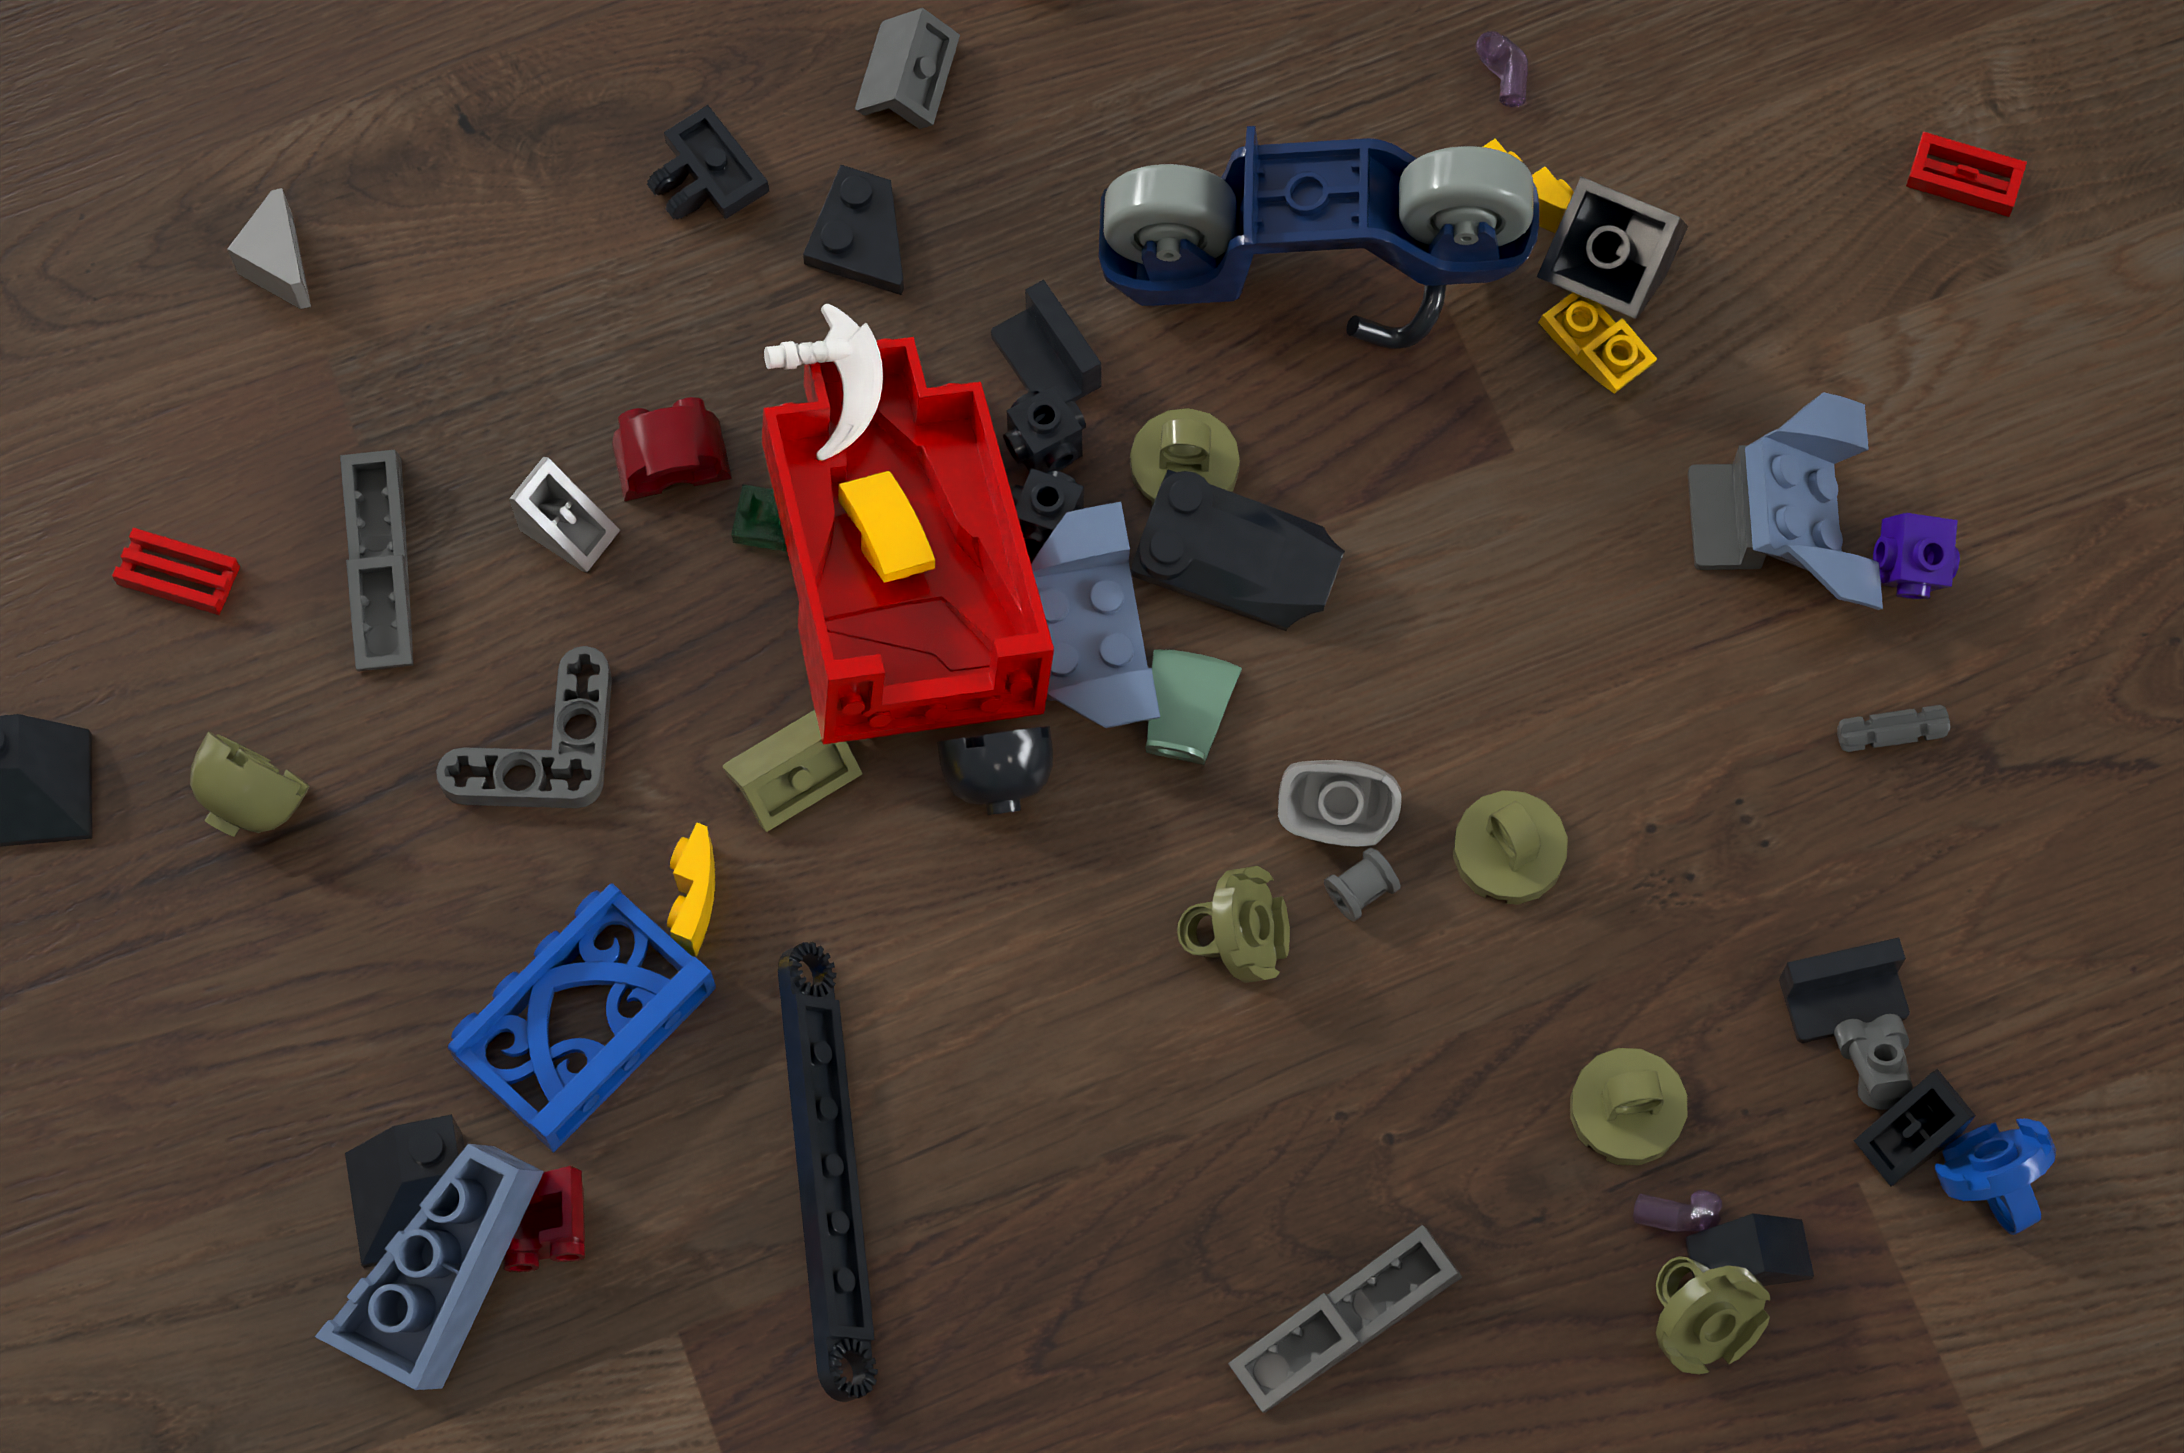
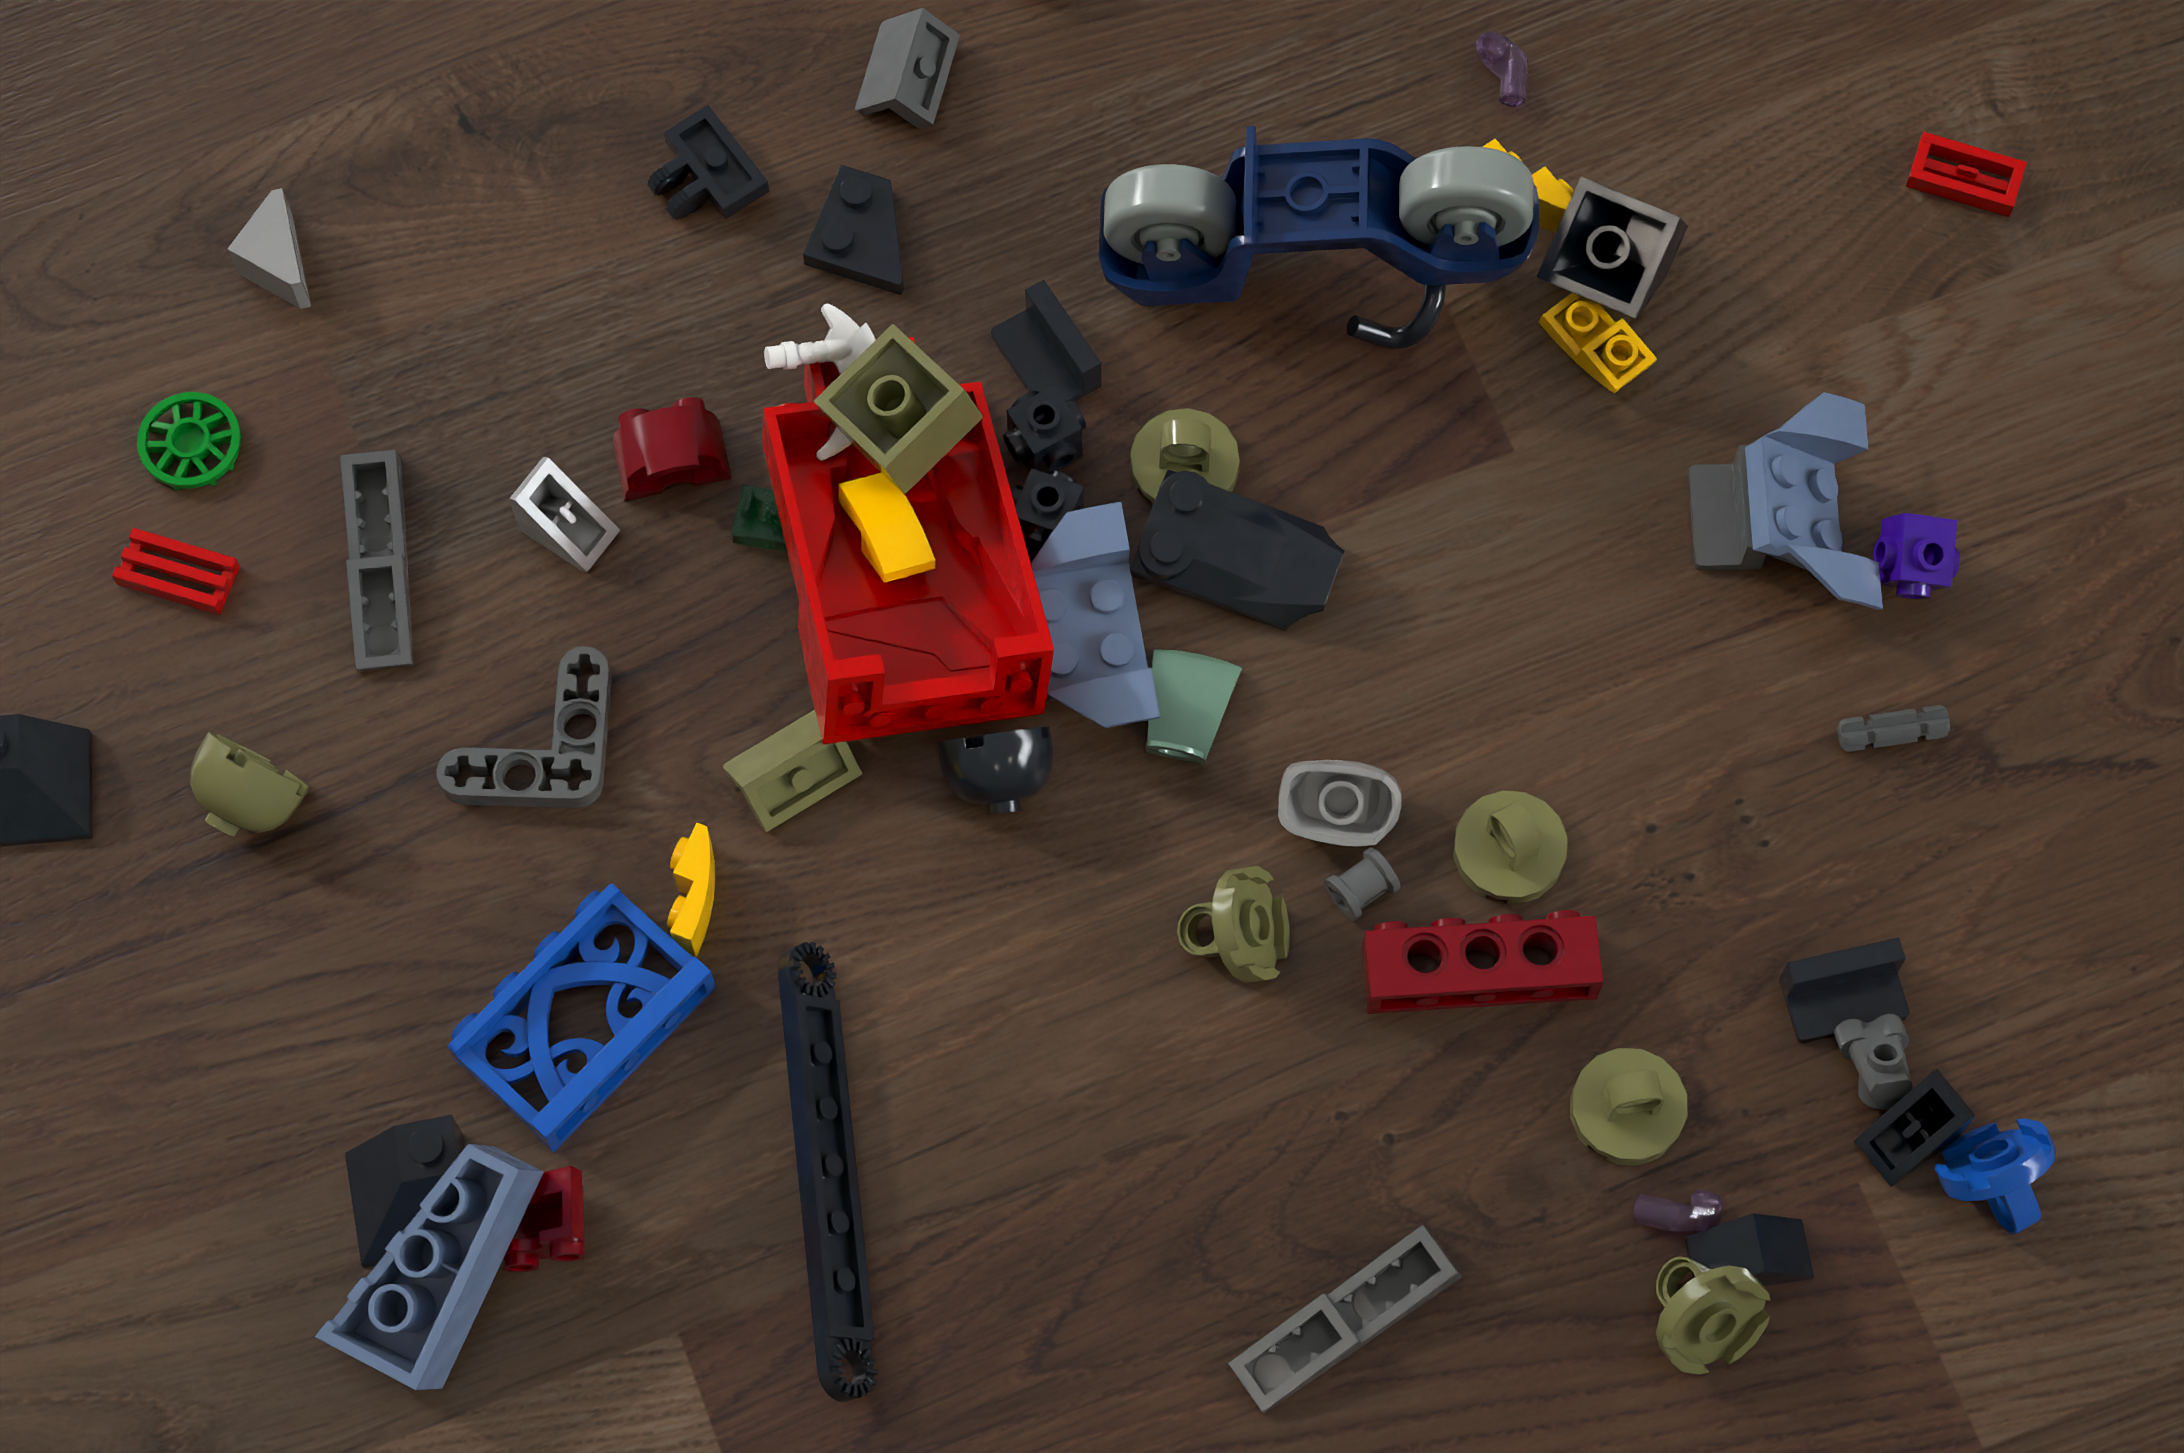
(189, 440): none -> green wheel
(899, 408): none -> olive slope
(1513, 980): none -> dark red brick

